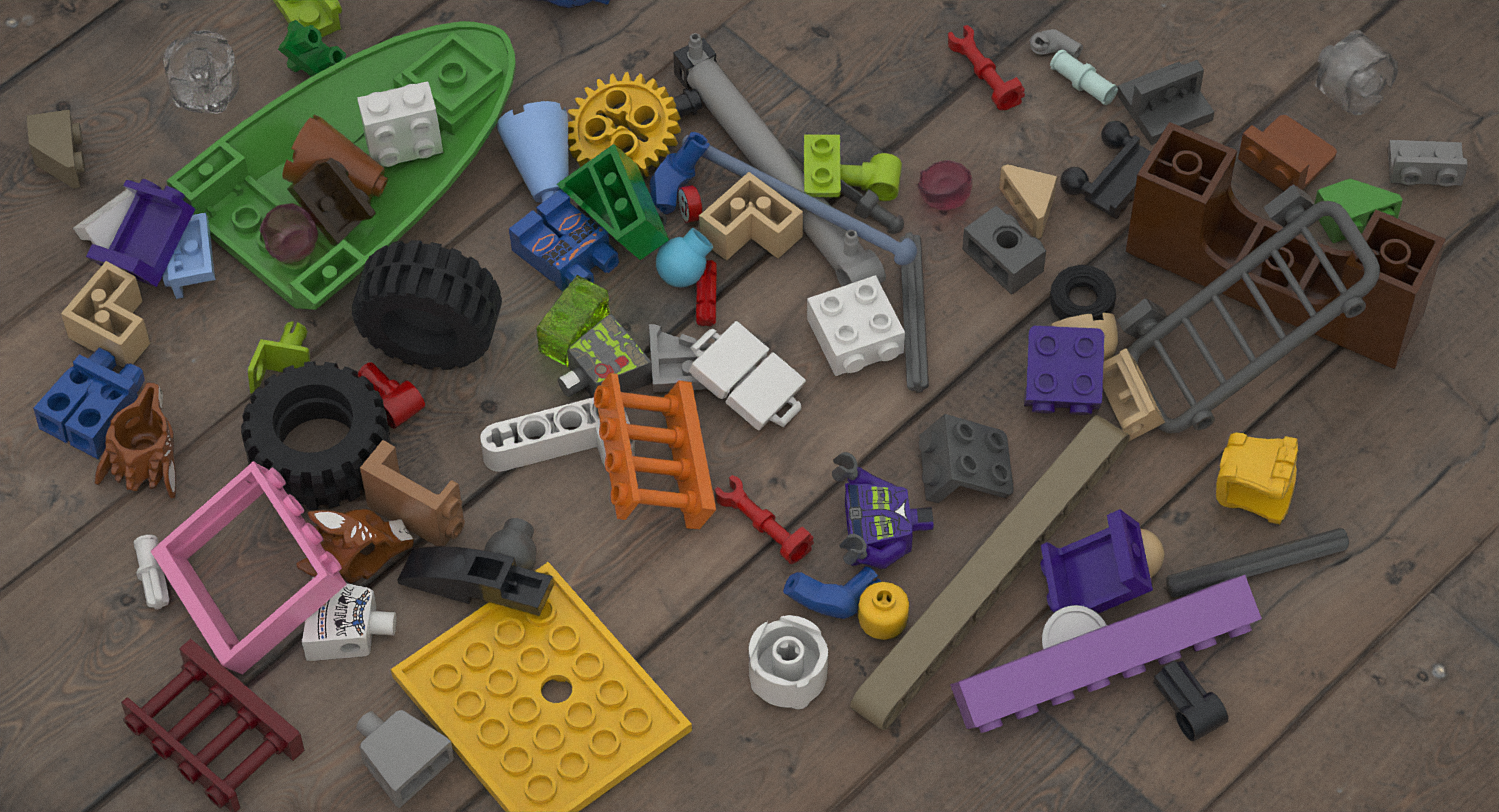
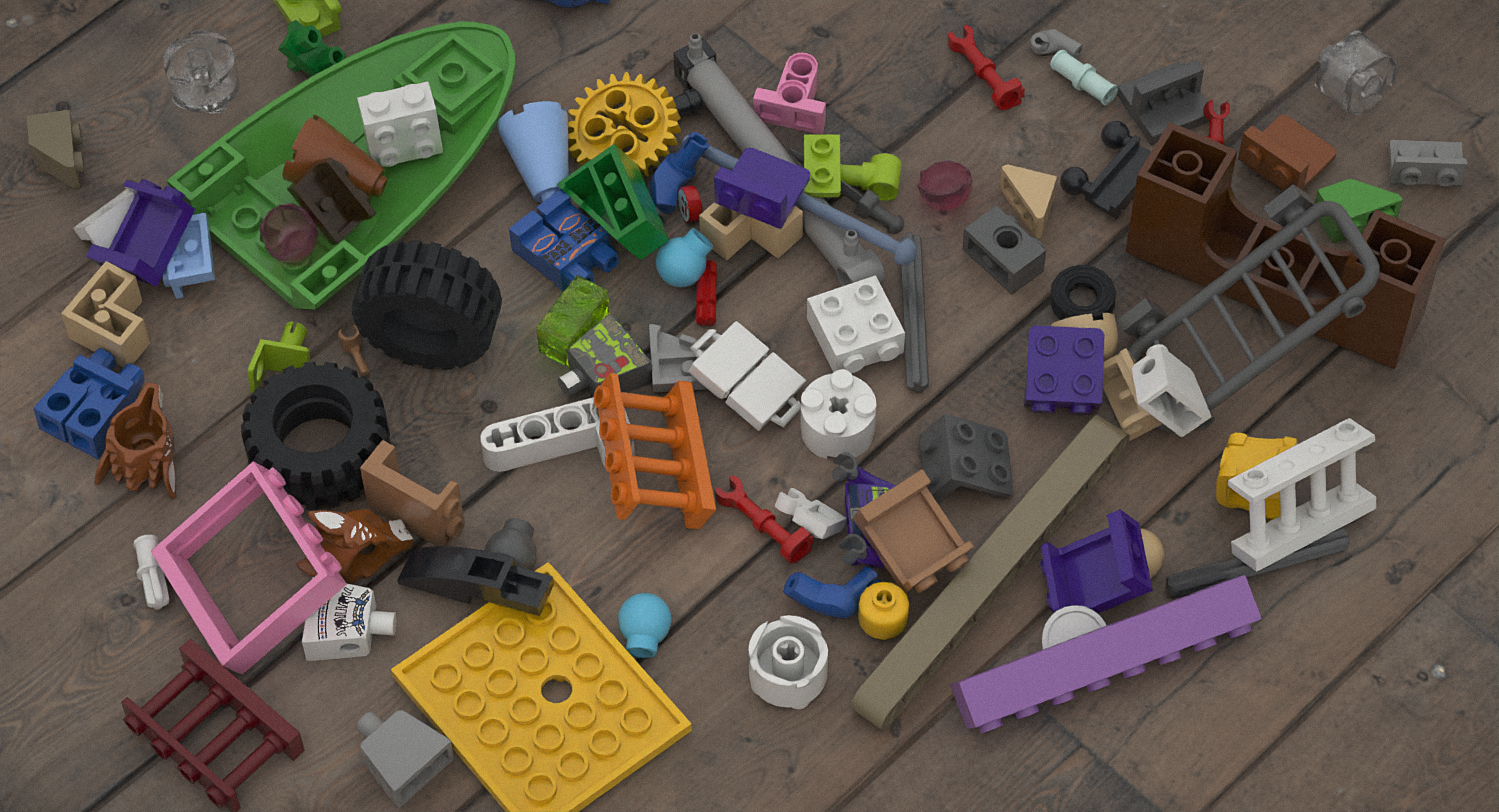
(353, 346): none -> medium nougat hand
(399, 400): red pin -> none
(644, 623): none -> medium azure piece
(761, 187): none -> dark purple bracket
(794, 100): none -> bright pink tile
(813, 516): none -> white plate
(838, 415): none -> white brick
(912, 534): none -> medium nougat panel
(1169, 391): none -> white torso
(1194, 709): black piece -> none
(1216, 121): none -> red arm
(1315, 518): none -> white fence

